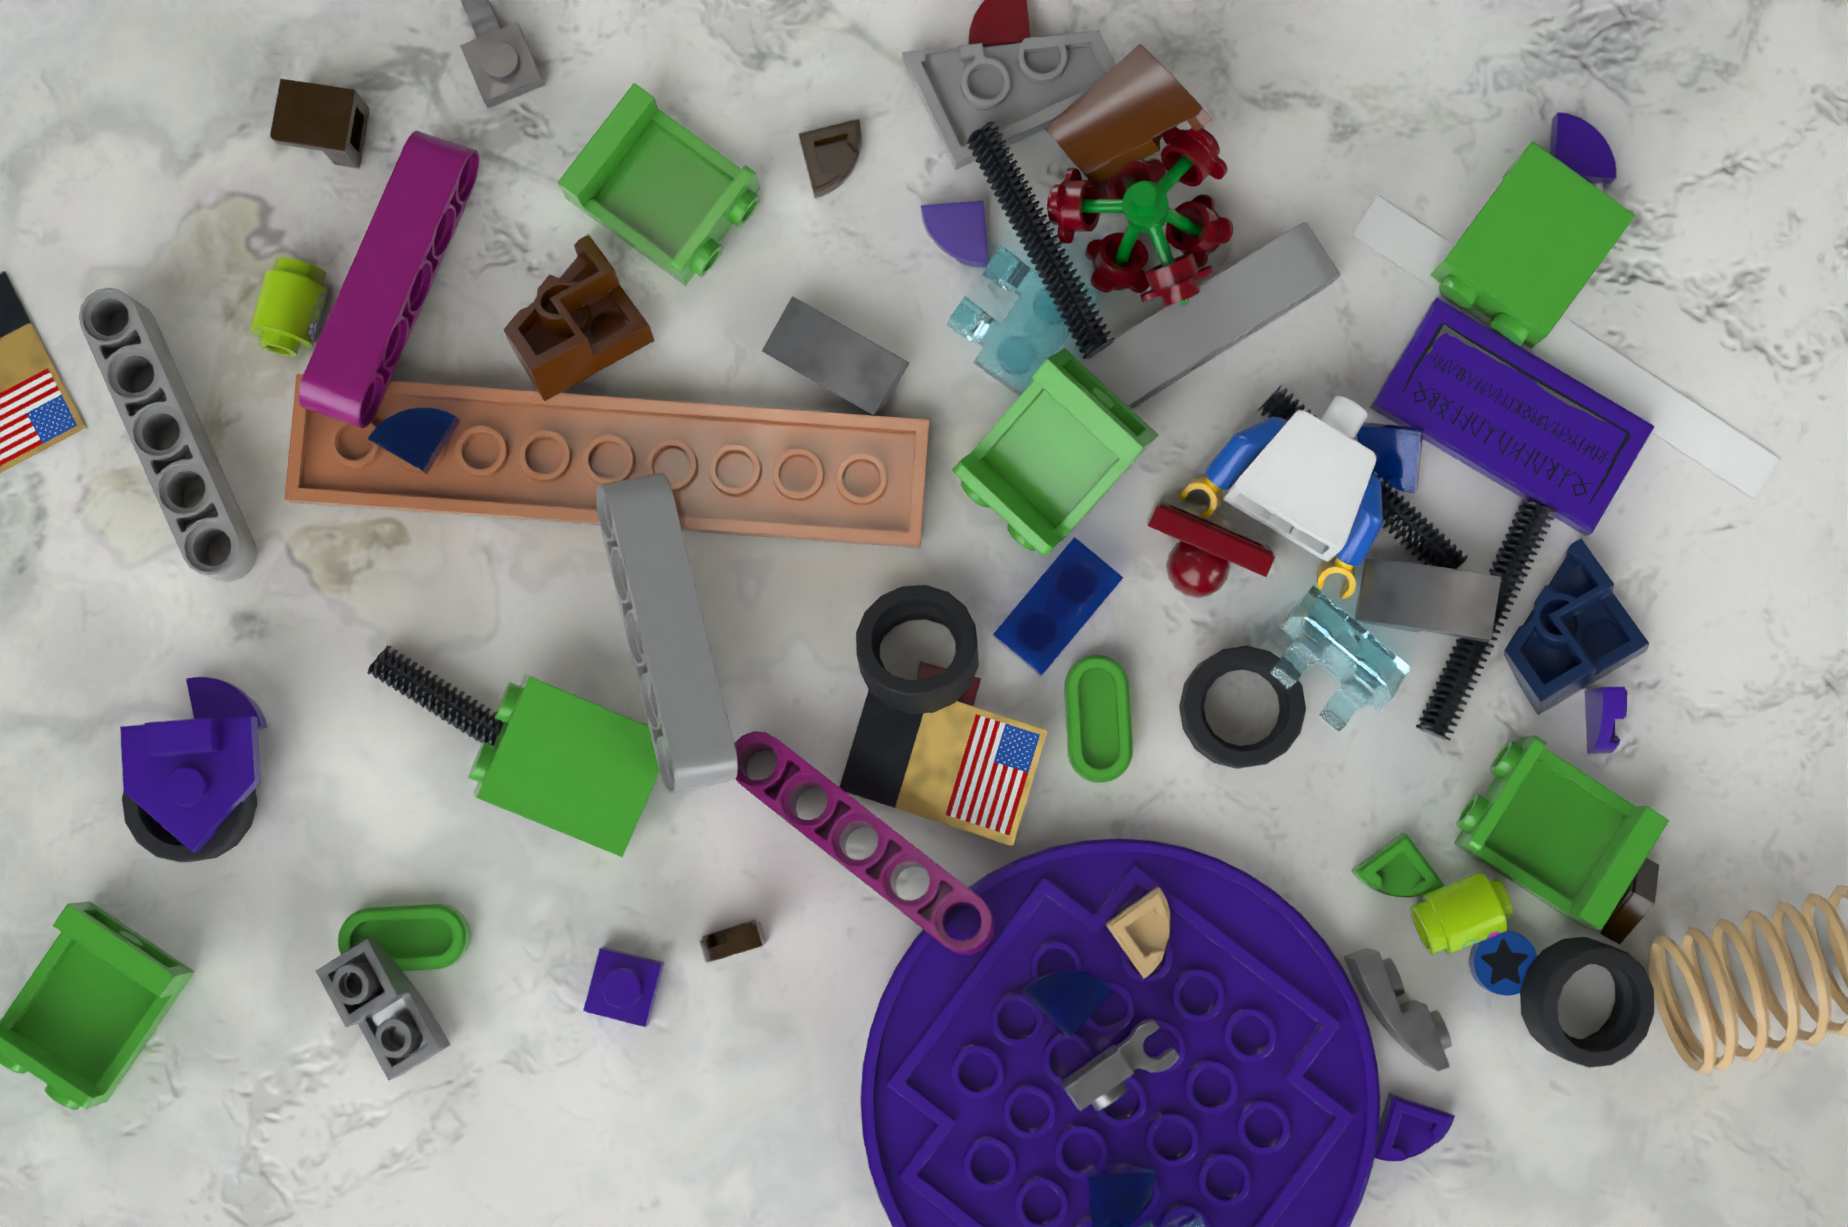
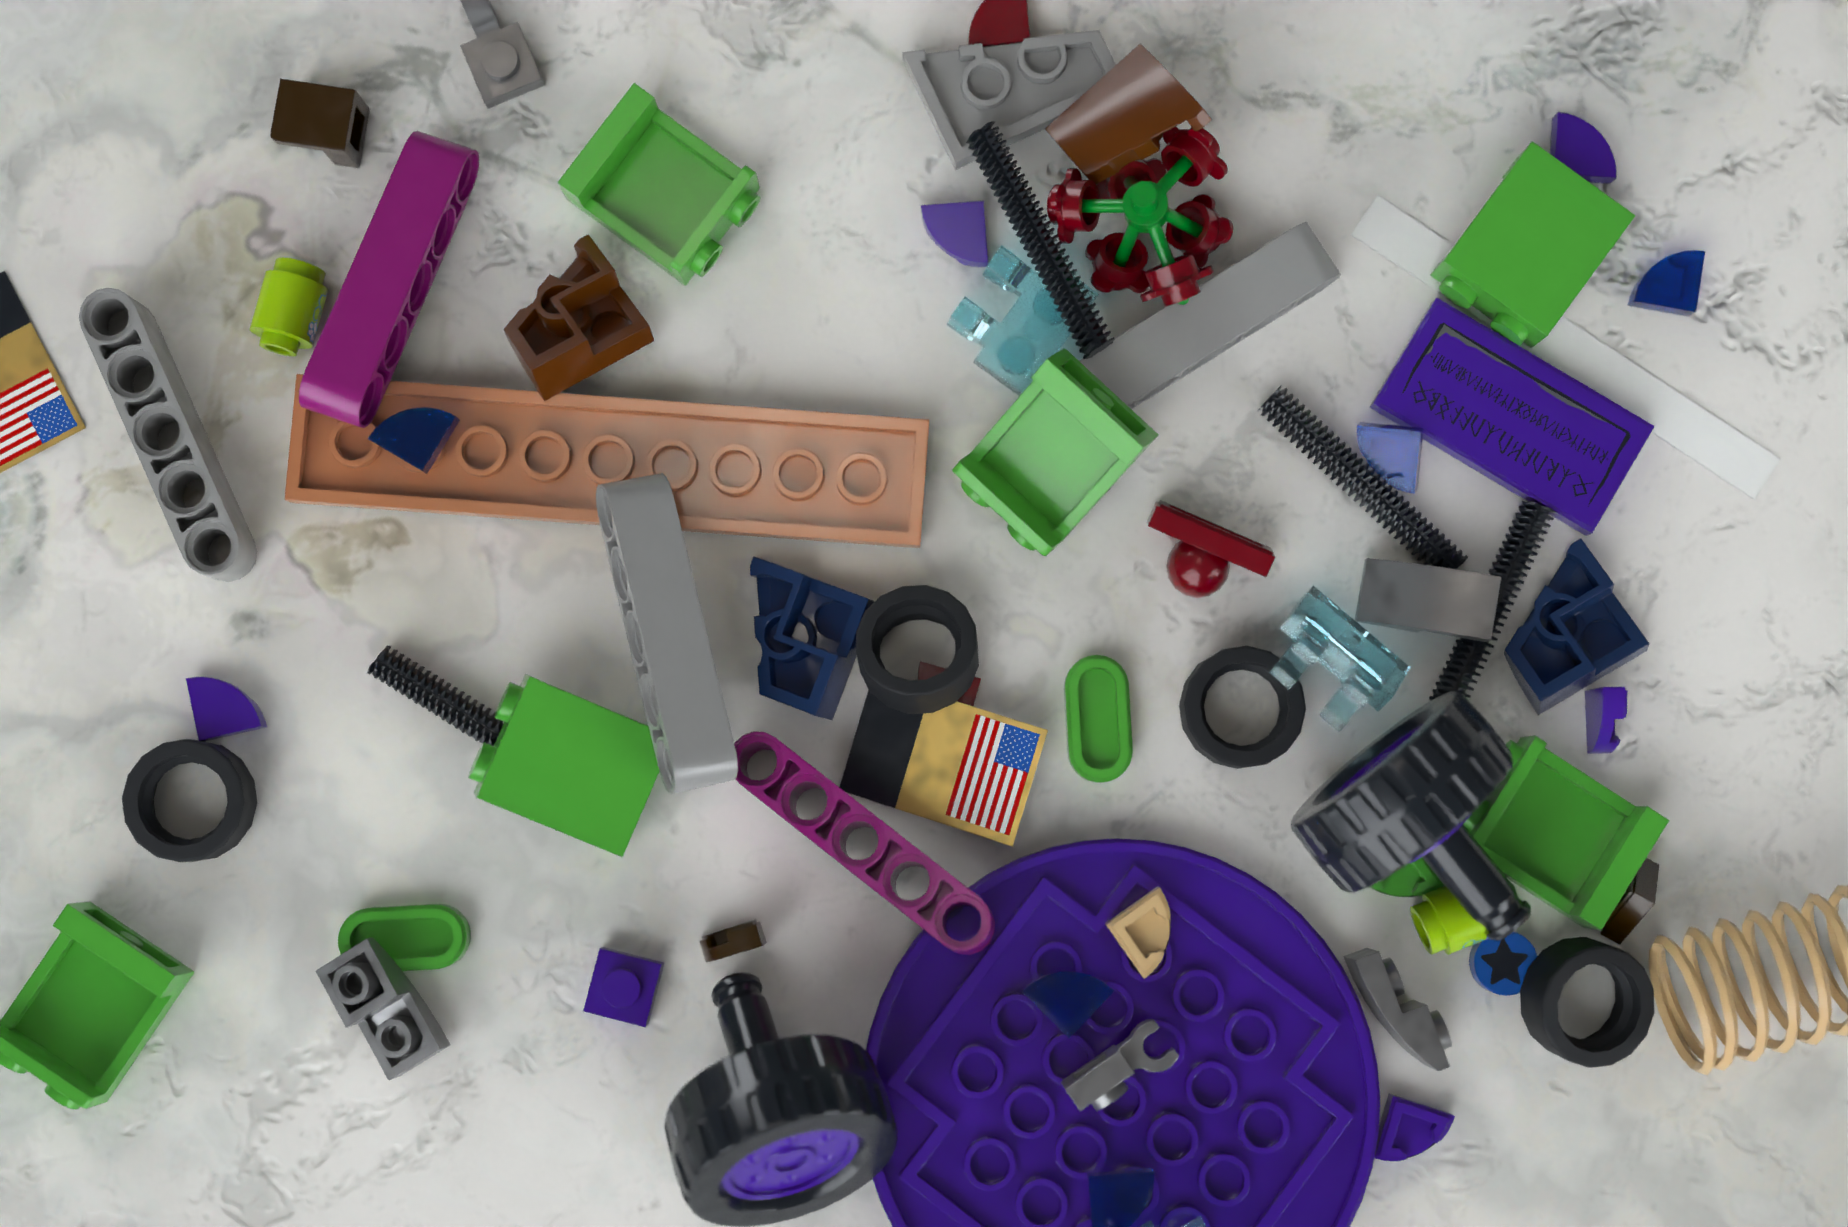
(191, 772): dark purple plate -> none
(777, 1119): none -> black wheel
(804, 638): none -> dark blue slope
(831, 154): dark brown tile -> none
(835, 356): flat silver slope -> none
(1057, 606): clear blue plate -> none
(1305, 484): white torso -> none
(1410, 802): none -> black wheel
(1671, 284): none -> clear blue tile

